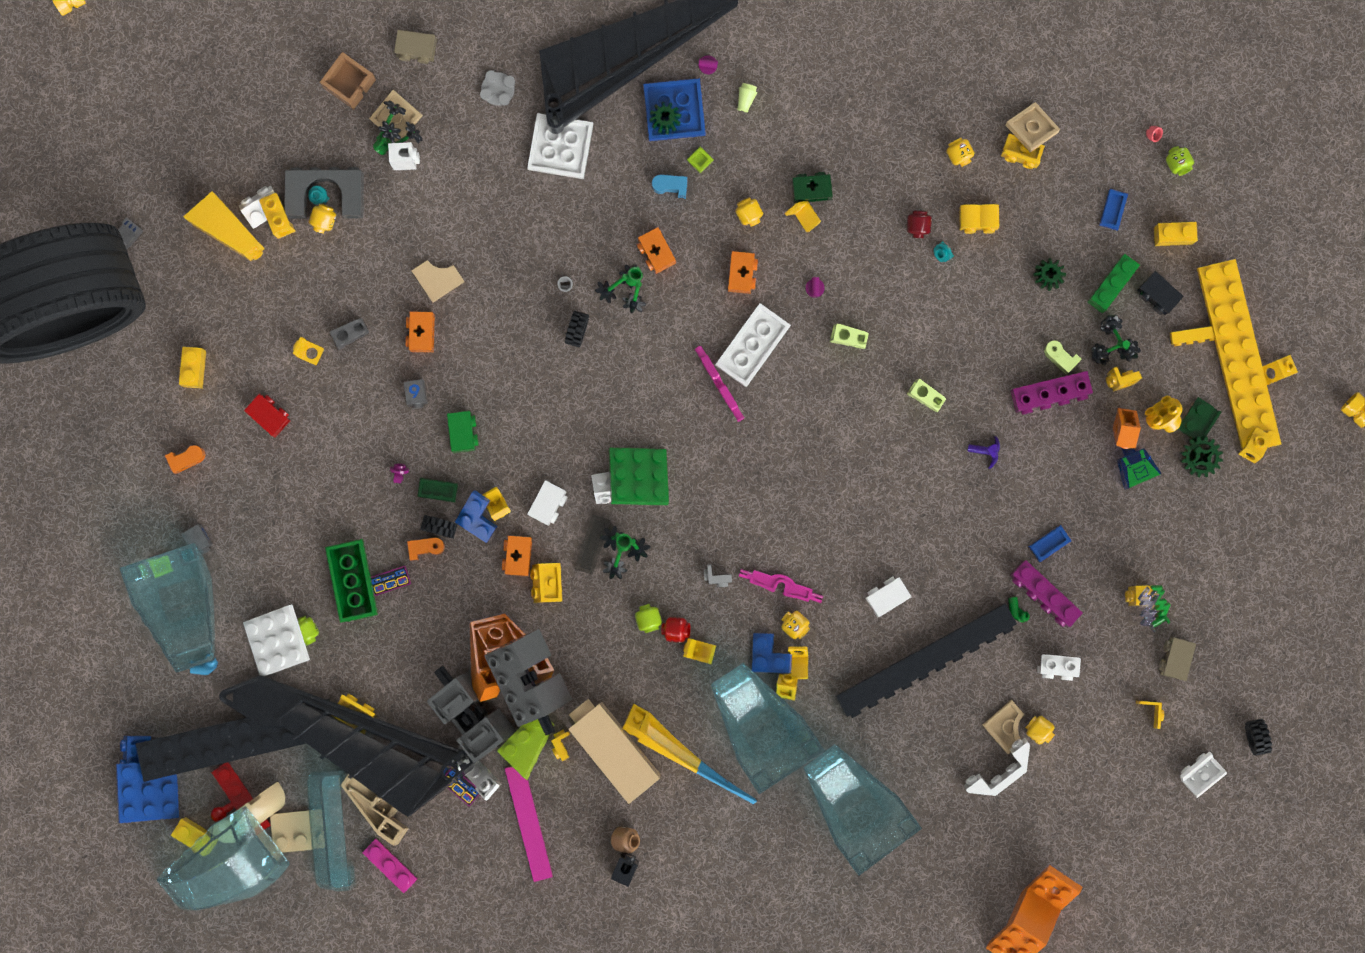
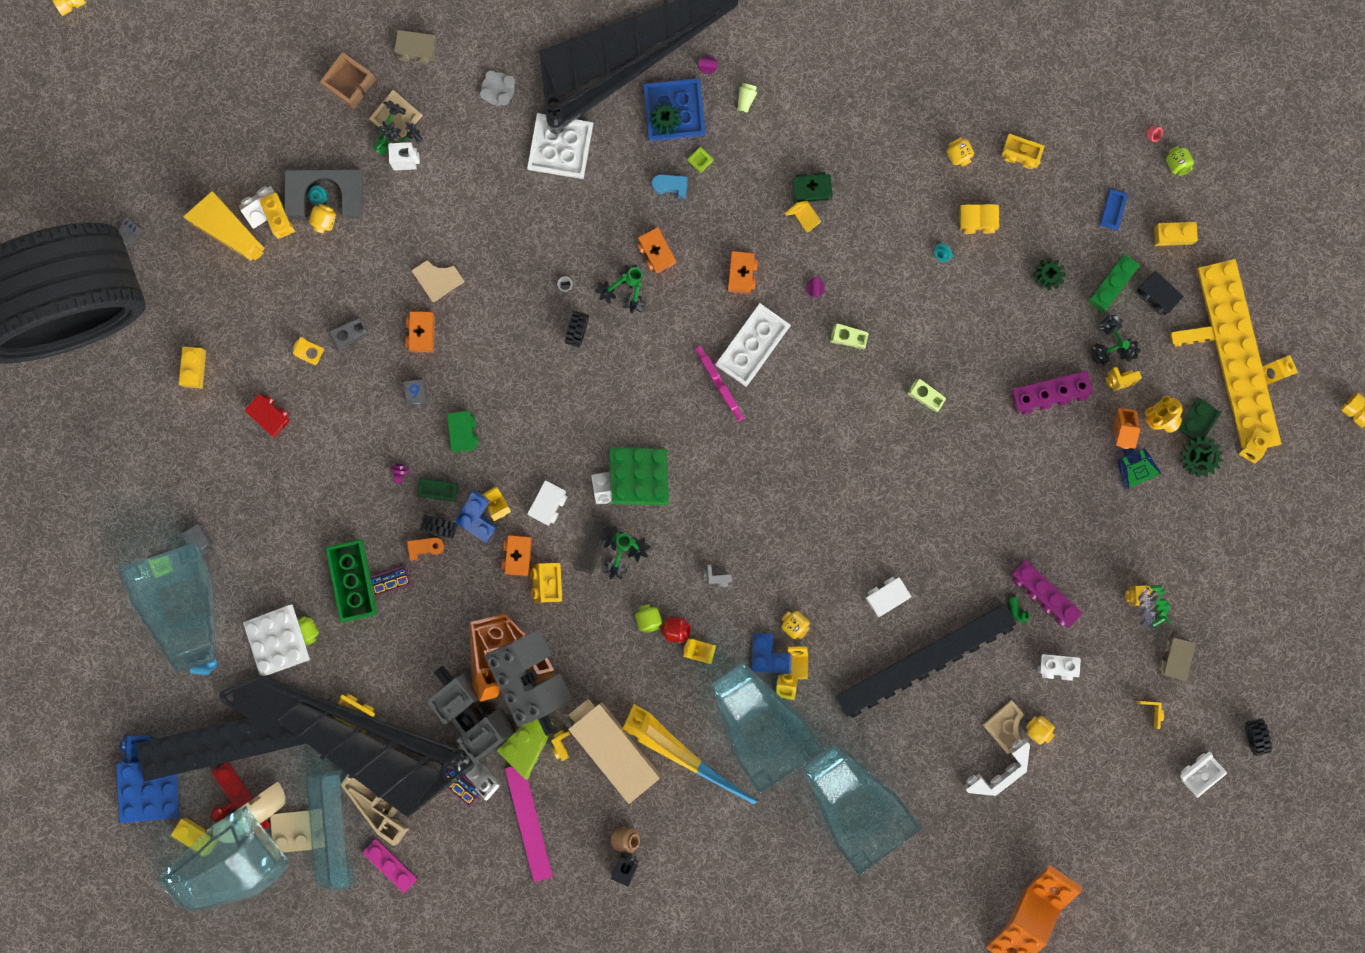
(185, 460): orange leg -> none
(749, 212): yellow head -> none
(790, 590): dark pink piece -> none
(919, 223): dark red head -> none
(991, 450): dark purple plant -> none
(1032, 127): tan plate -> none
(1050, 543): blue tile -> none
(1060, 357): yellowish green leg -> none

